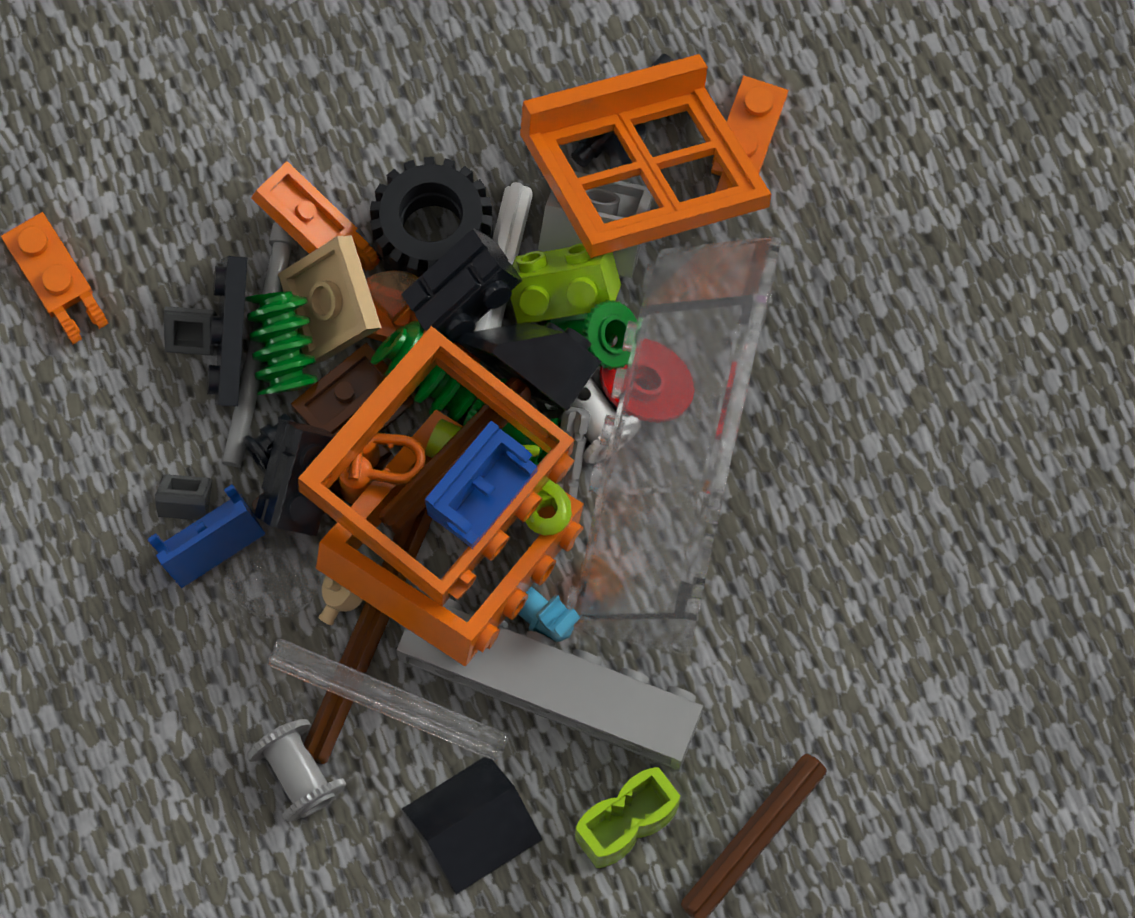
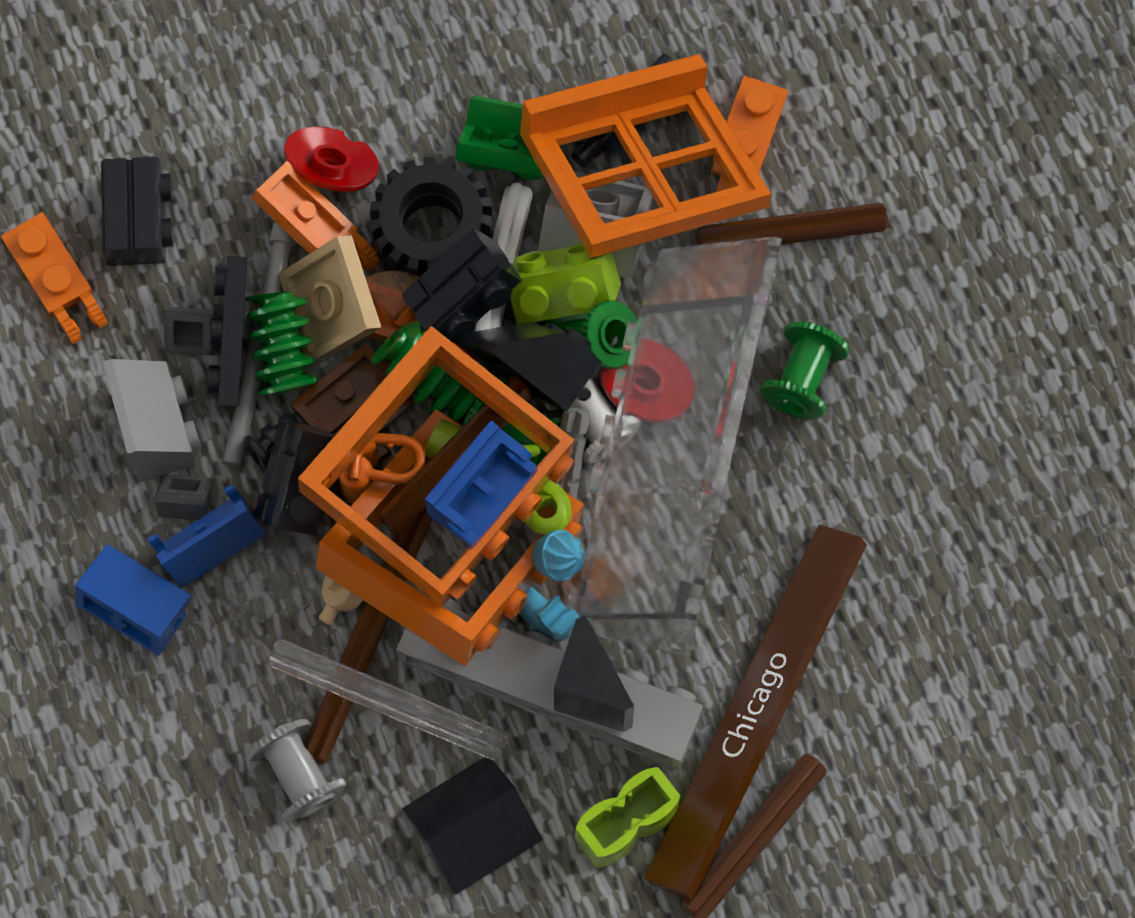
(132, 599): none -> blue hinge
(134, 211): none -> black brick
(151, 416): none -> light grey slope
(330, 159): none -> red dish
(494, 139): none -> green bracket
(558, 555): none -> medium azure plate
(589, 684): none -> black slope
(755, 712): none -> reddish brown tile
(800, 226): none -> reddish brown axle
(805, 368): none -> green hose

